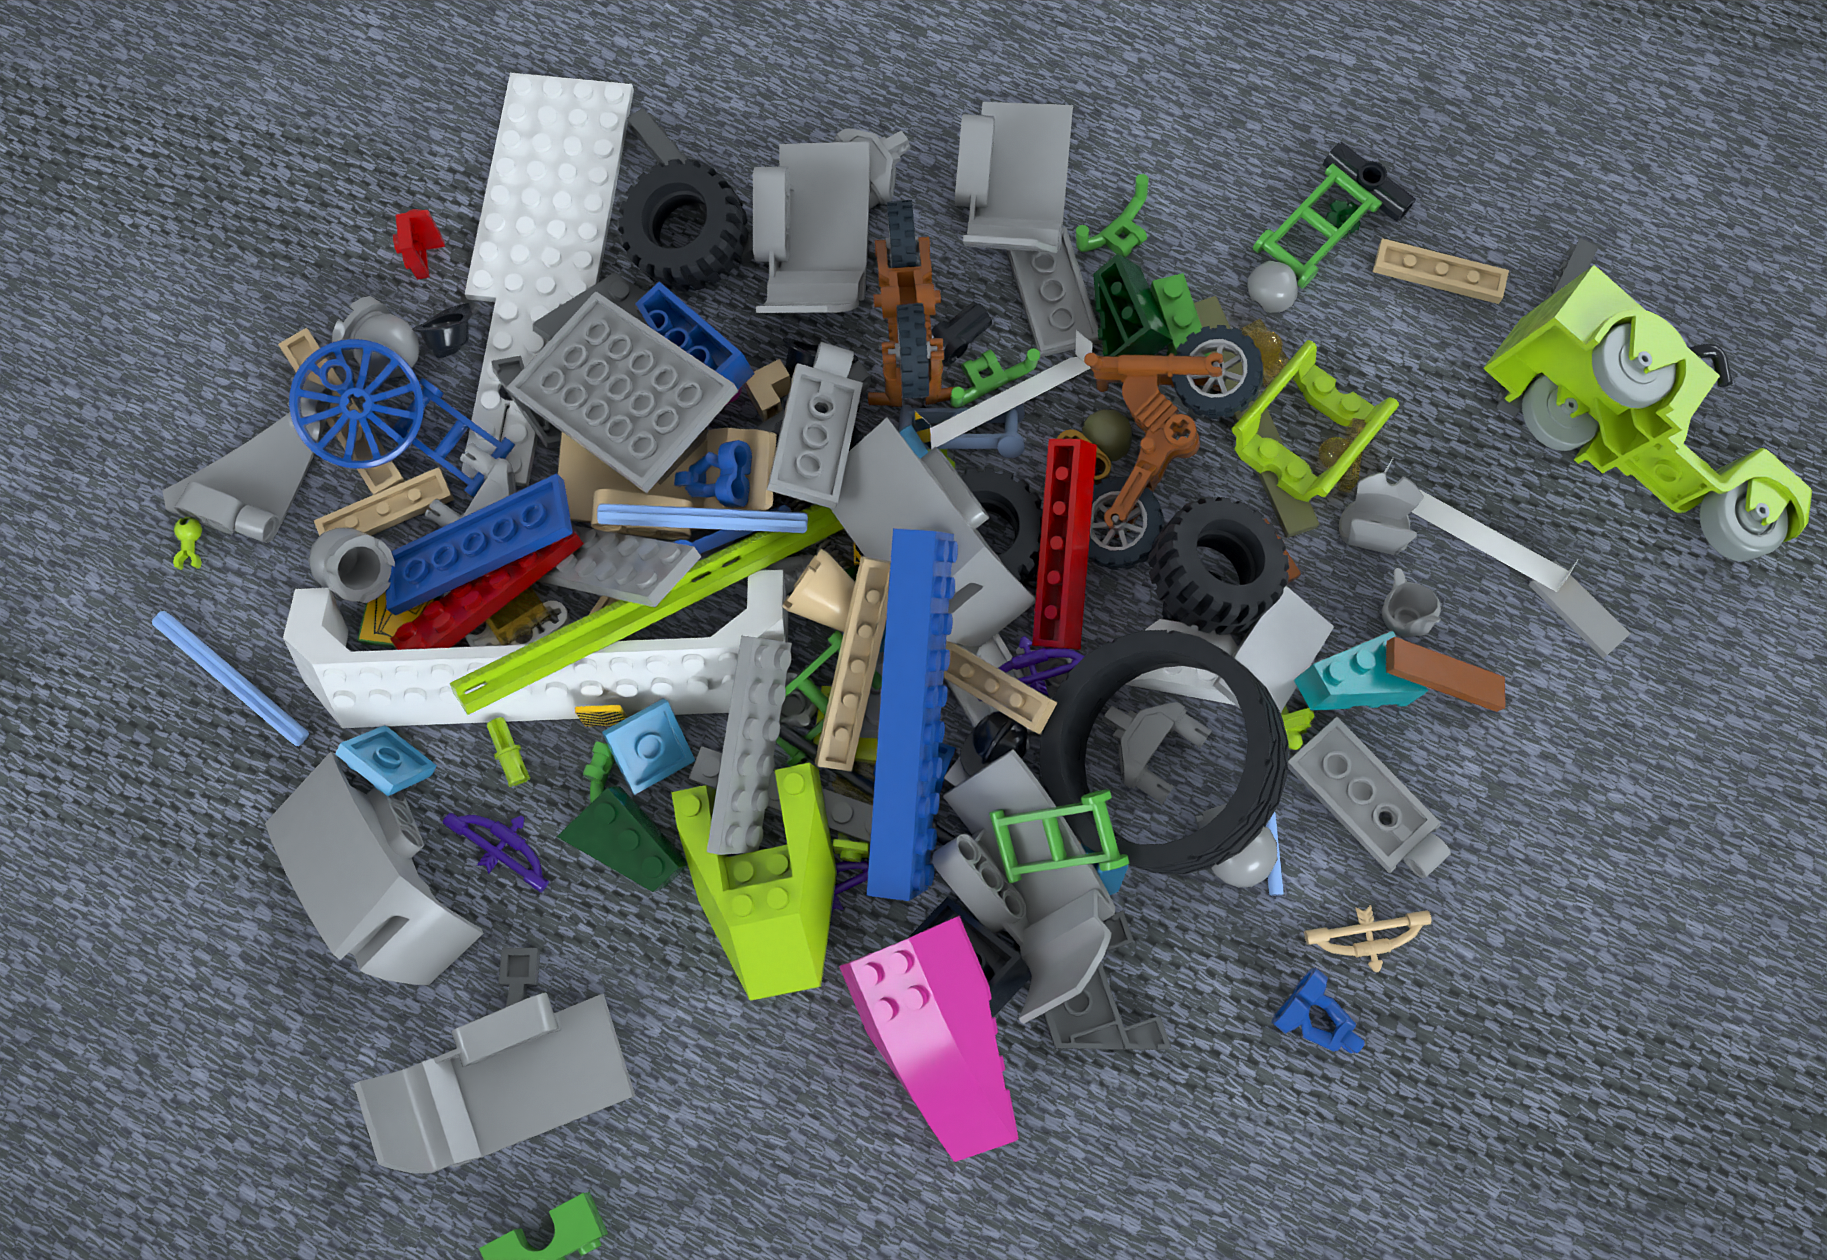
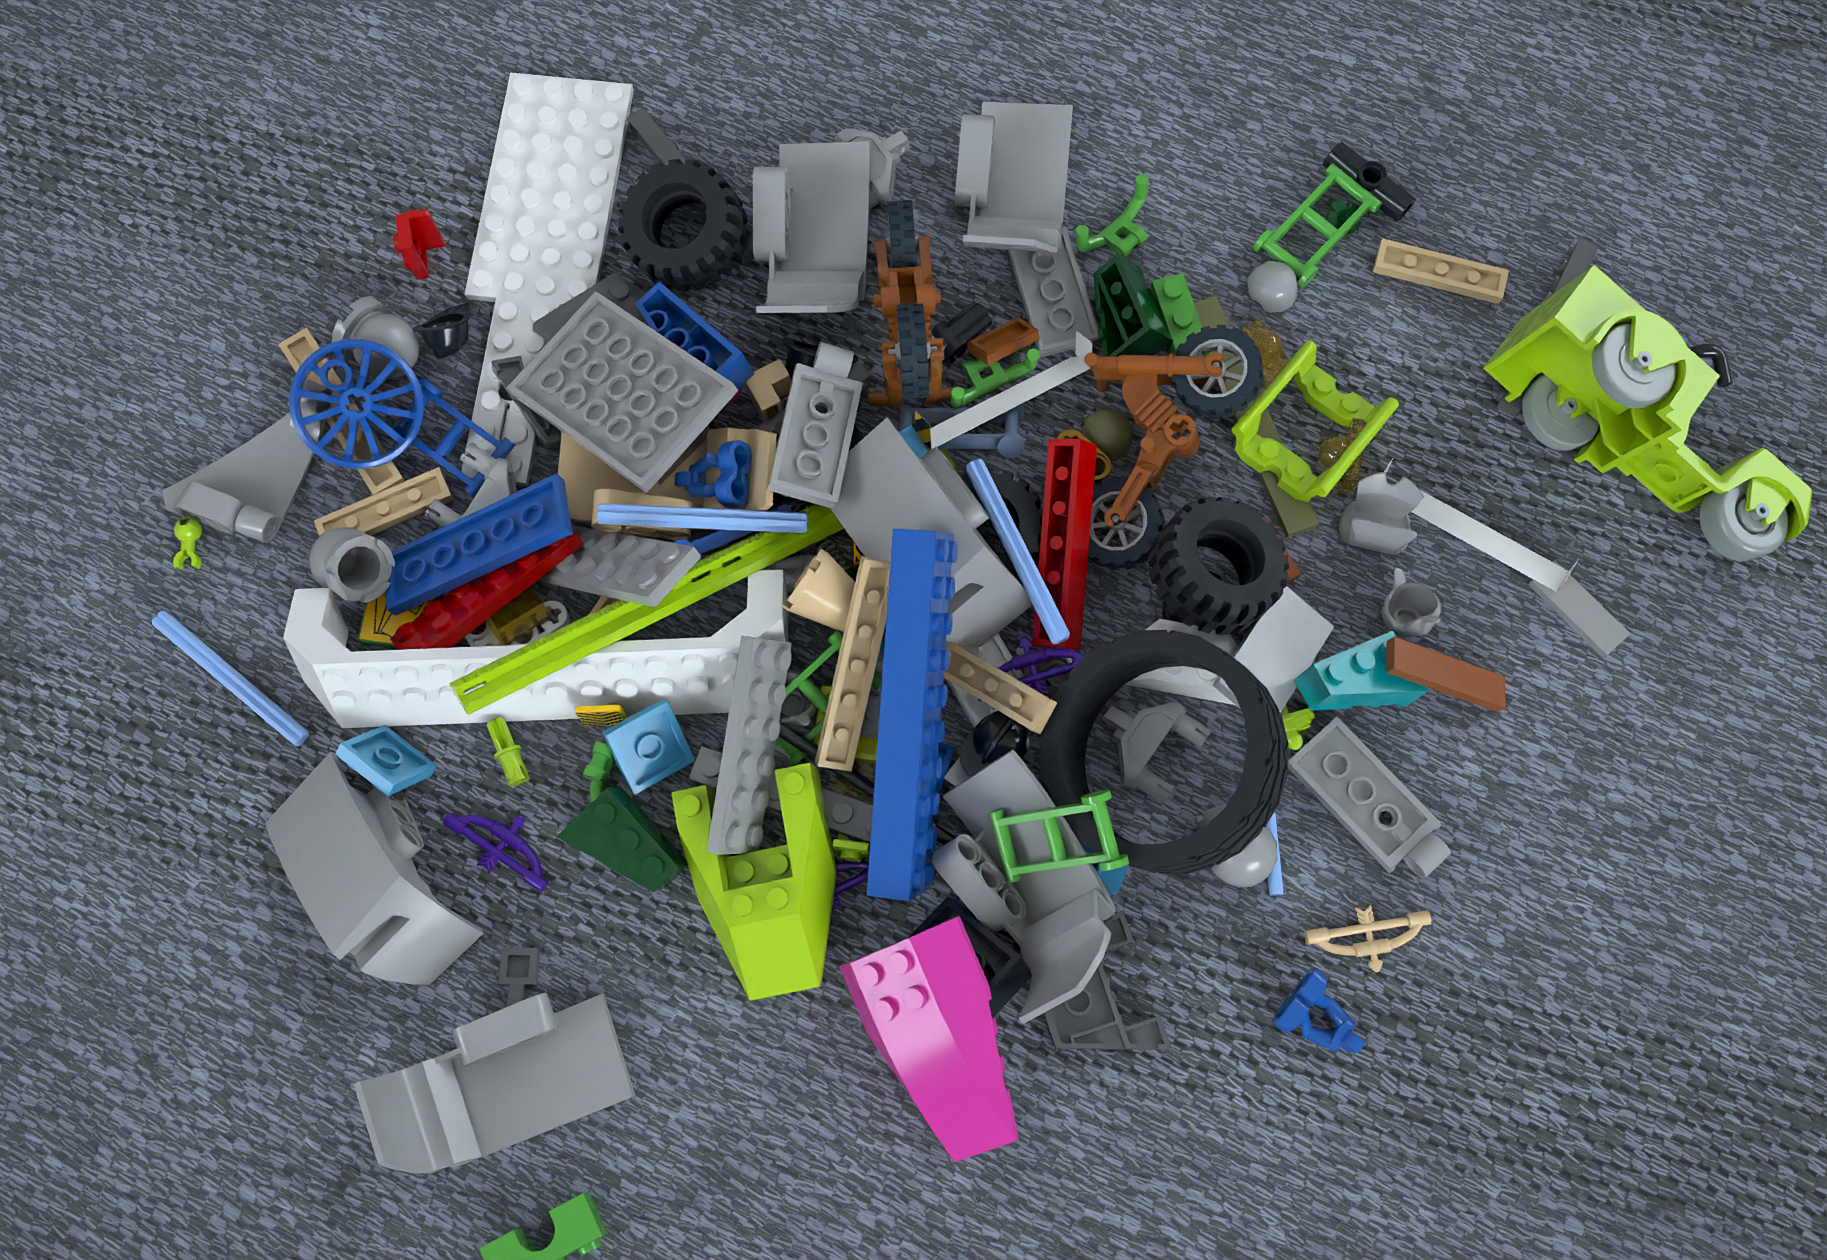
(1003, 341): none -> dark orange tile
(1017, 551): none -> light blue axle

